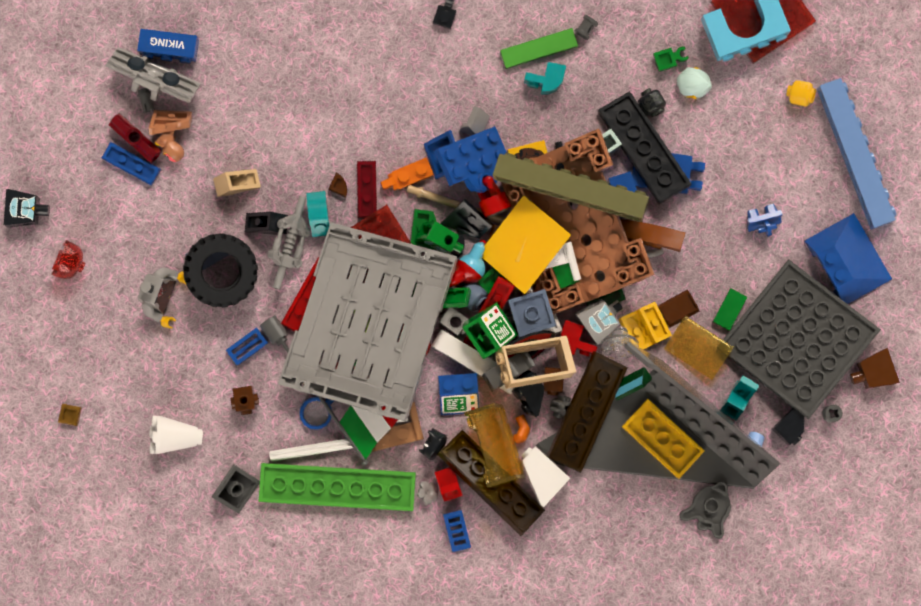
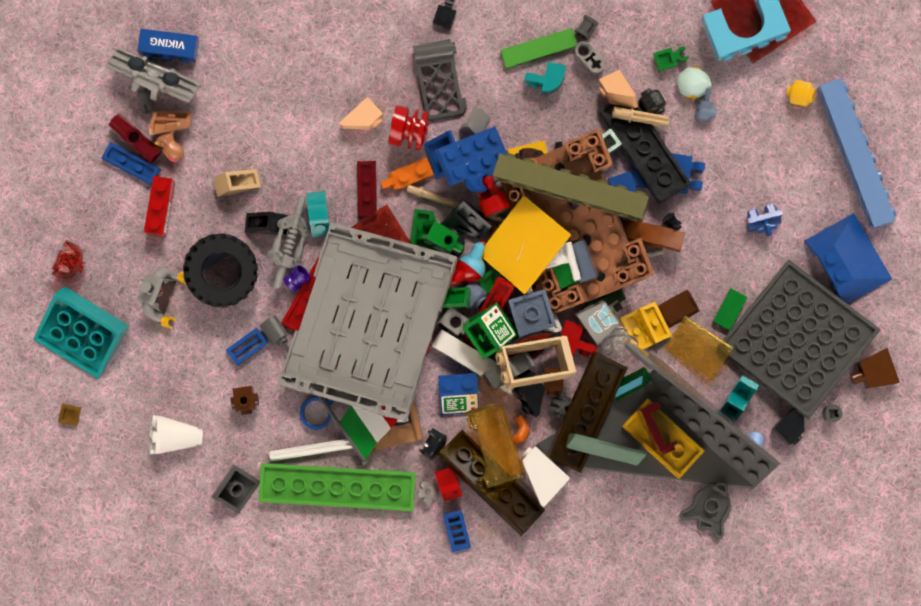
(23, 209): black torso -> none
(80, 332): none -> teal slope
(159, 206): none -> red brick
(296, 278): none -> dark purple wheel
(338, 185): reddish brown tile -> none
(363, 116): none -> light nougat slope
(408, 128): none -> red wheel
(437, 54): none -> dark grey piece
(584, 261): none -> sand blue slope
(595, 59): none -> light grey beam
(605, 449): none -> sand green slope
(617, 90): none -> light nougat slope
(638, 116): none -> tan axle
(652, 430): none -> dark red panel
(671, 222): none -> black plate
(705, 110): none -> sand blue piece

